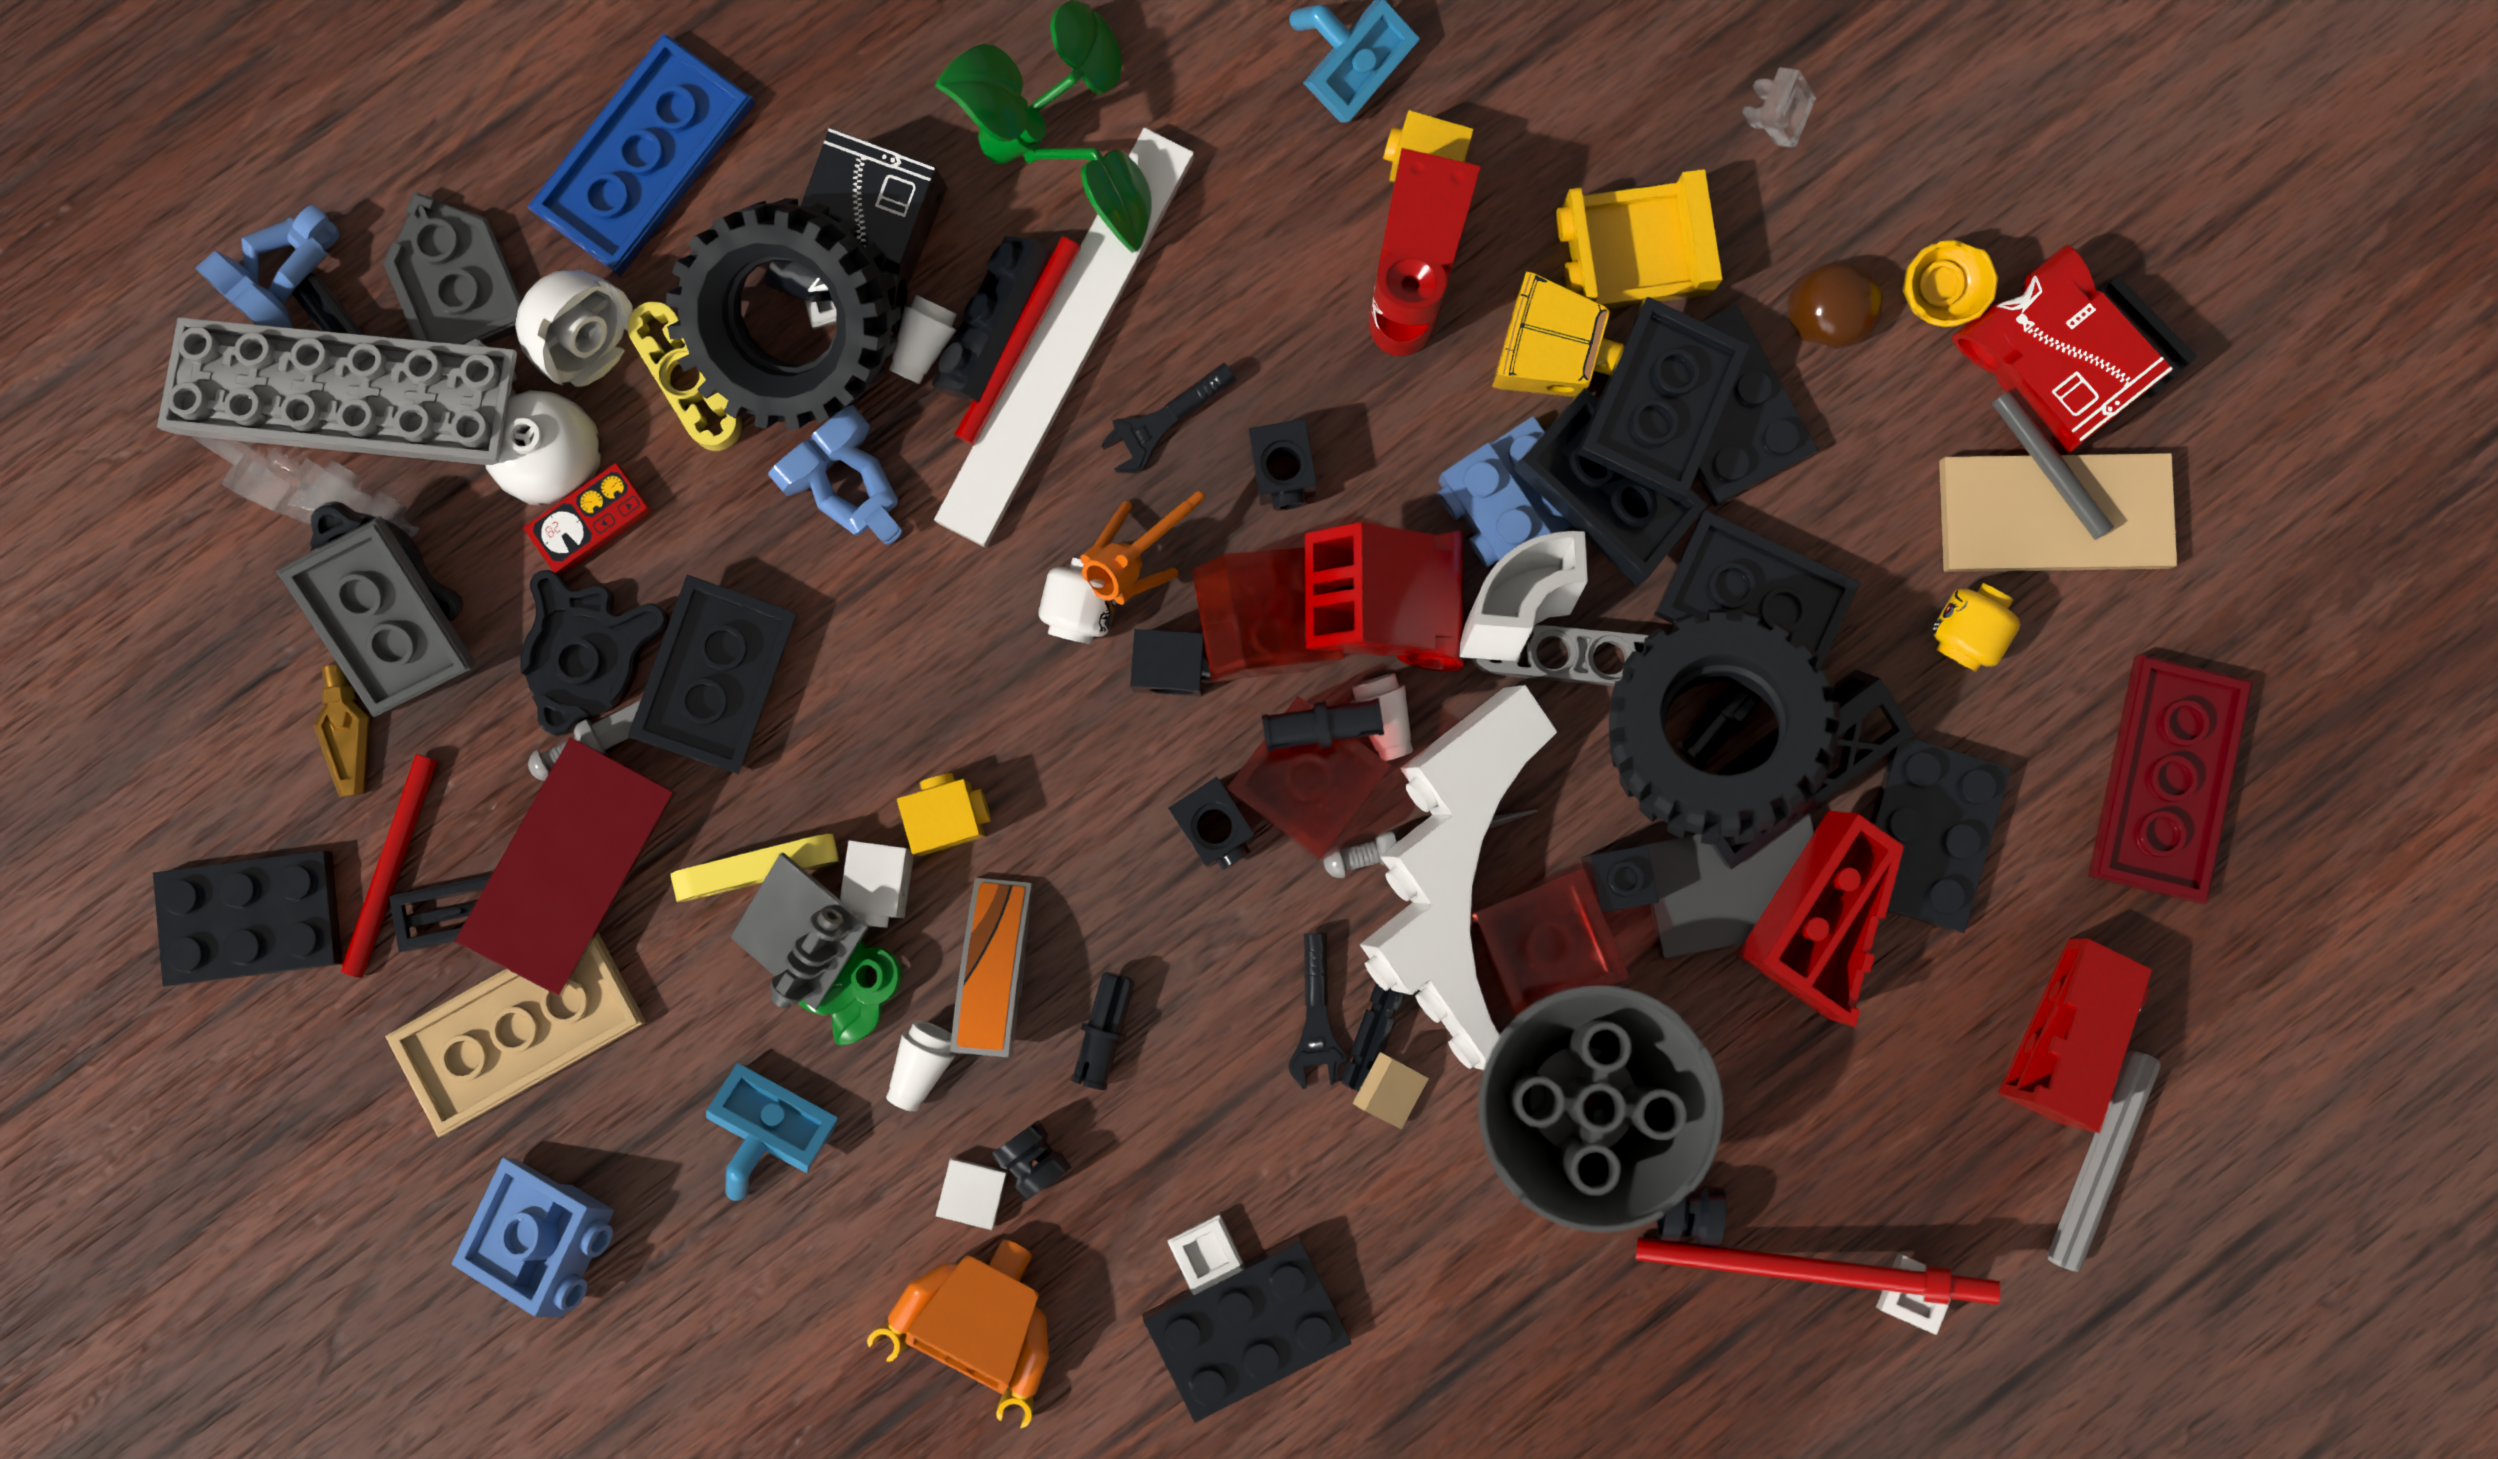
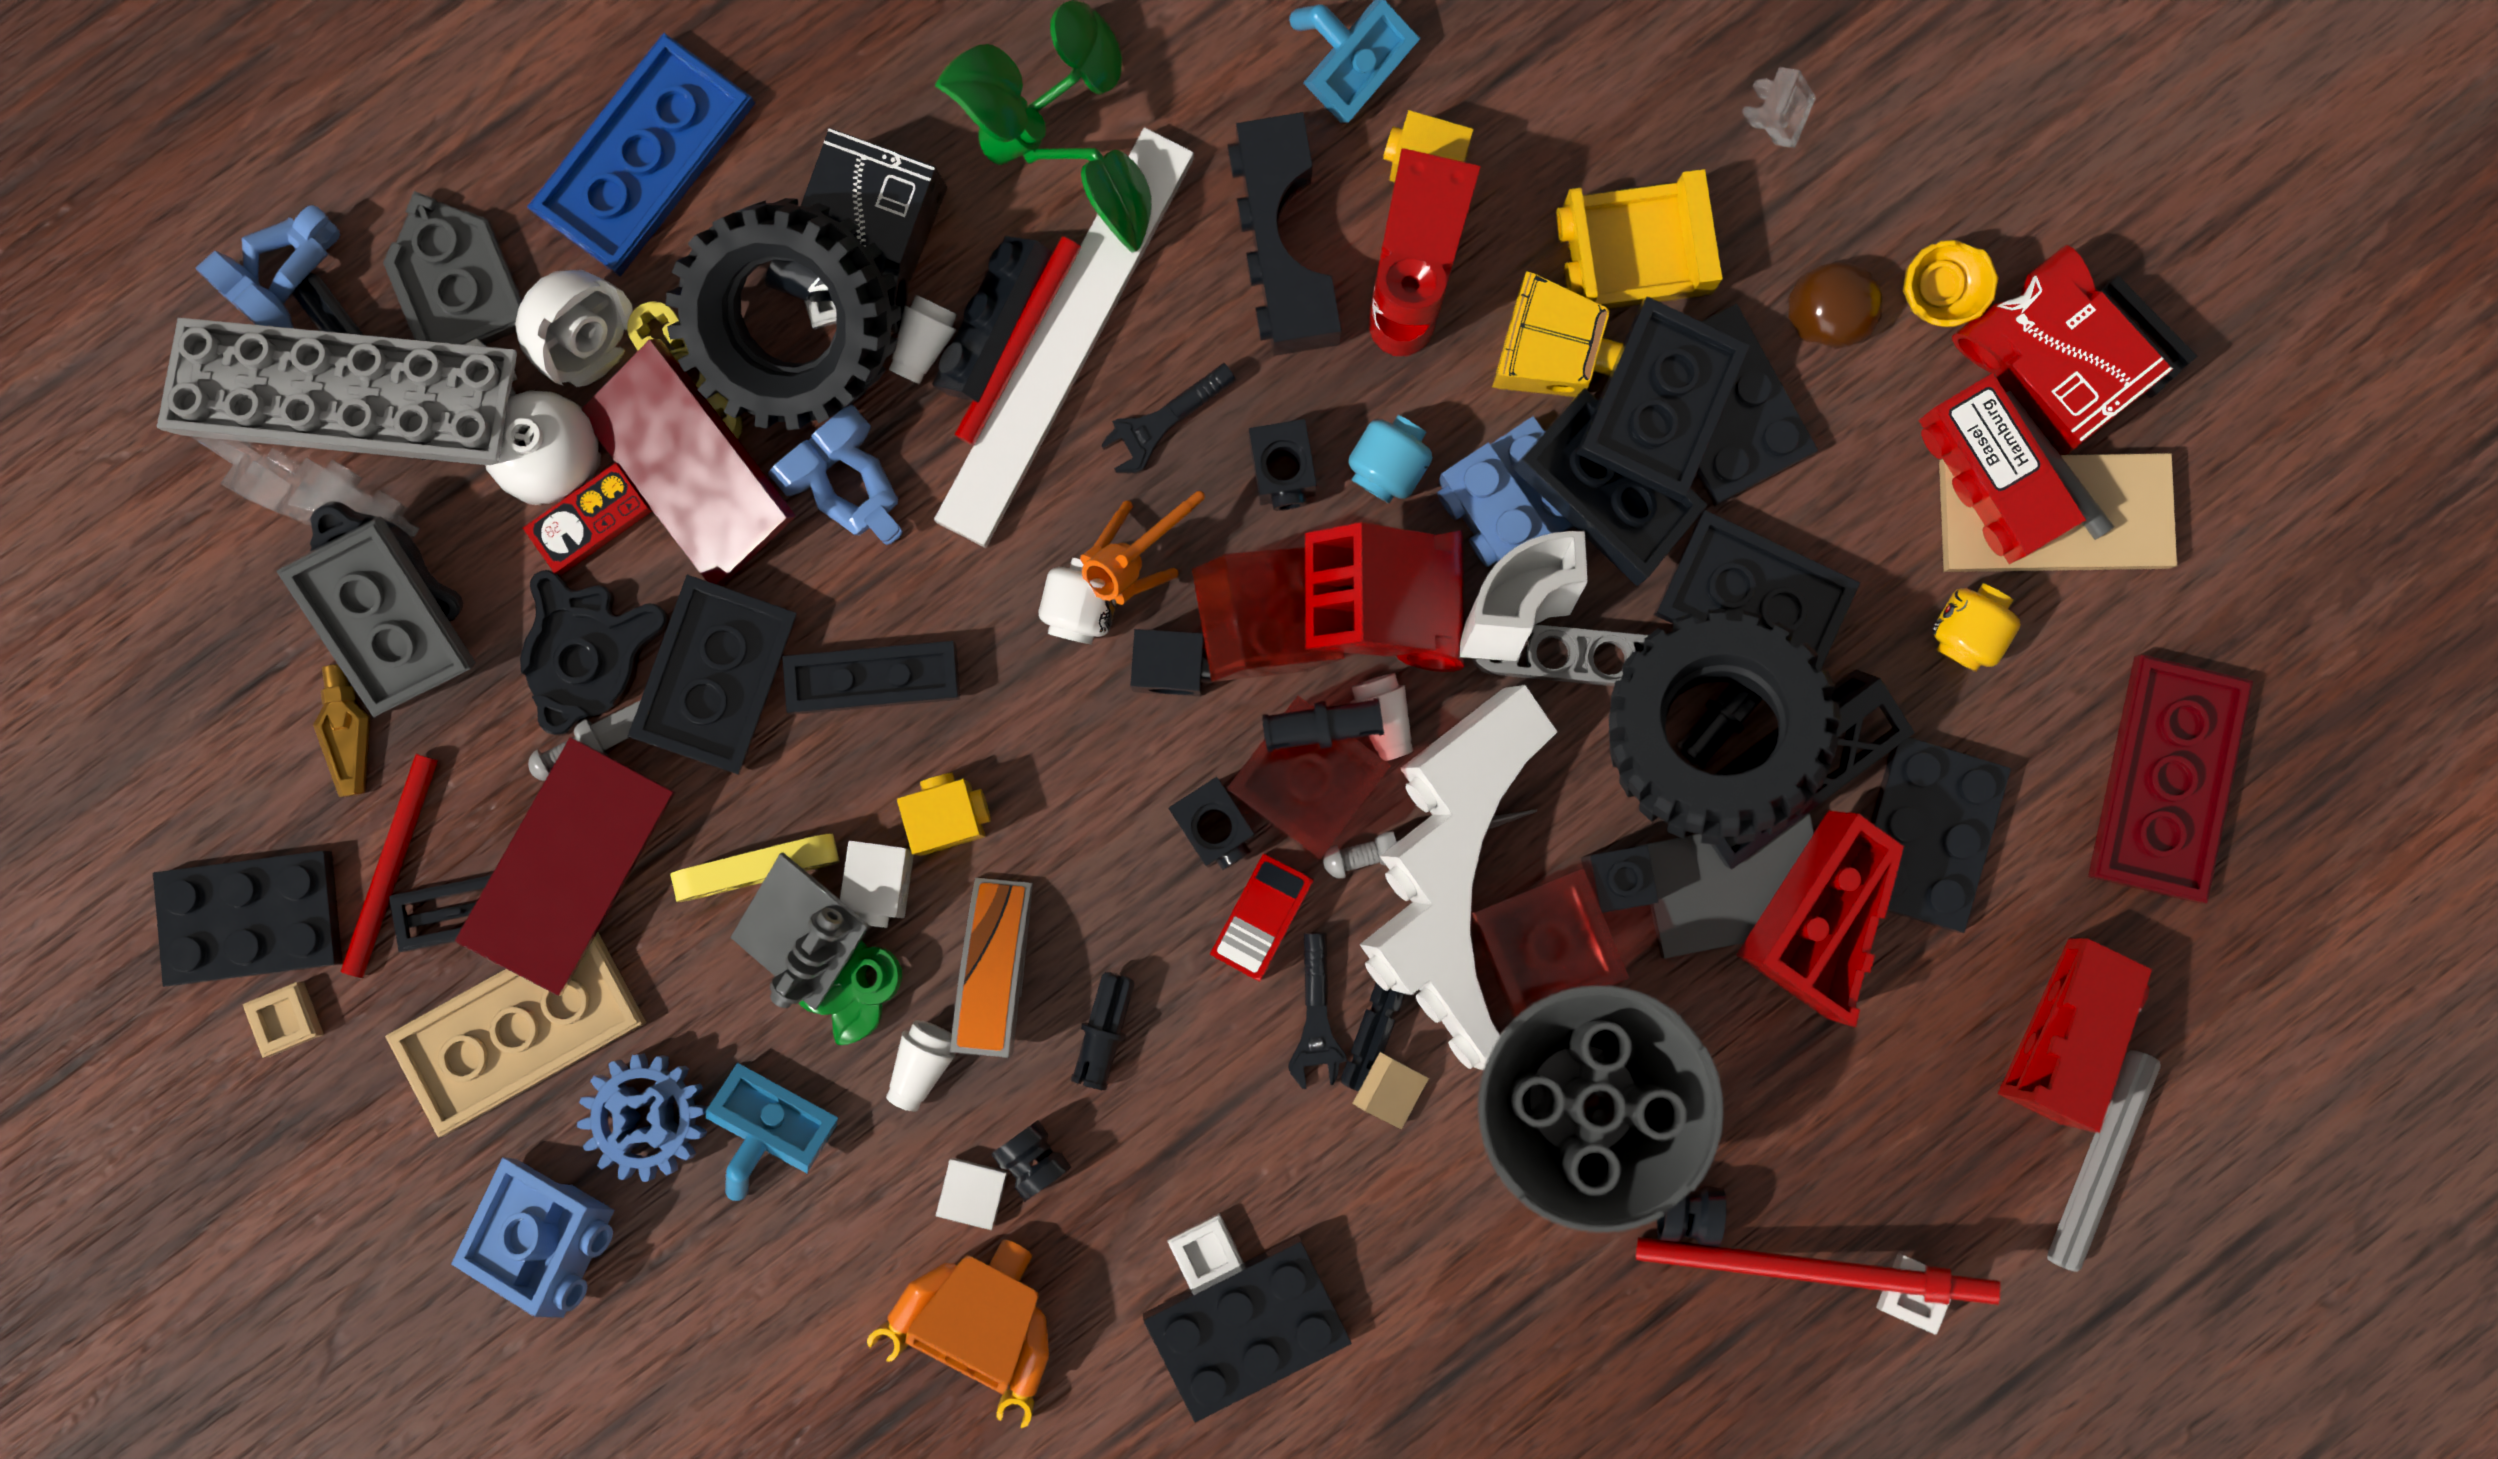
(283, 1019): none -> tan tile
(623, 1101): none -> medium blue gear
(686, 463): none -> tile
(871, 677): none -> black plate
(1261, 917): none -> slope
(1298, 302): none -> black arch
(1390, 458): none -> medium azure head
(2000, 470): none -> red brick

